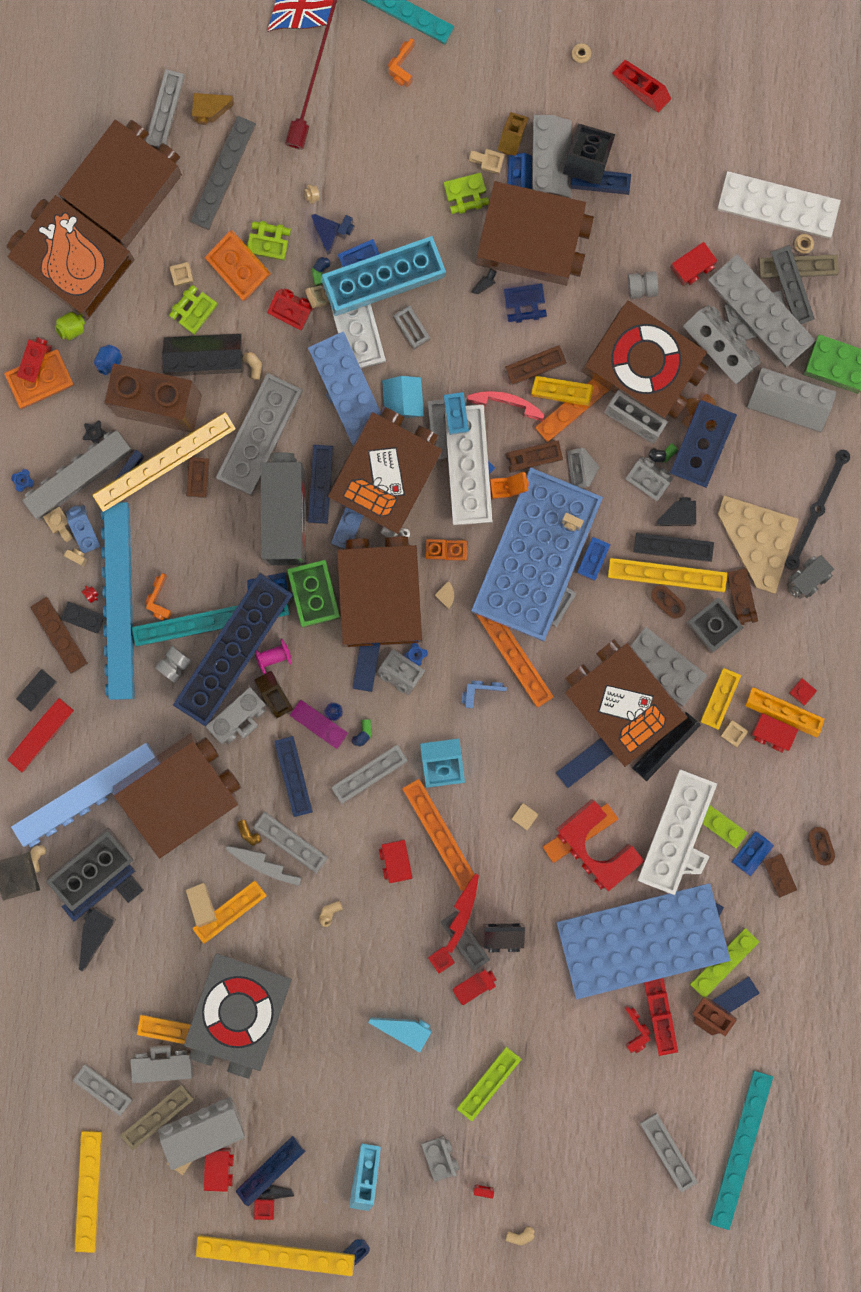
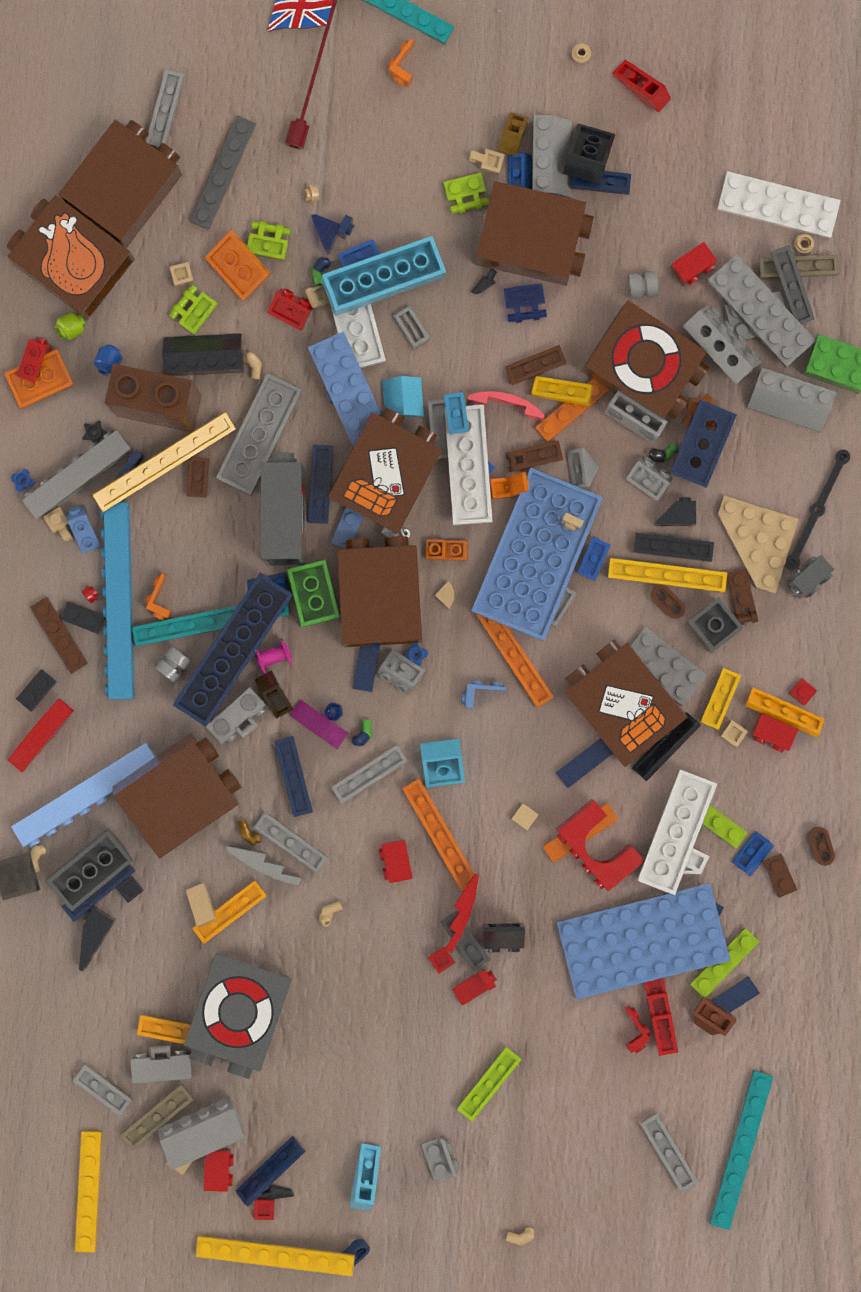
(76, 556): tan plate -> none
(210, 107): pearl gold slope -> none
(406, 1031): medium azure slope -> none
(483, 1191): red tile -> none

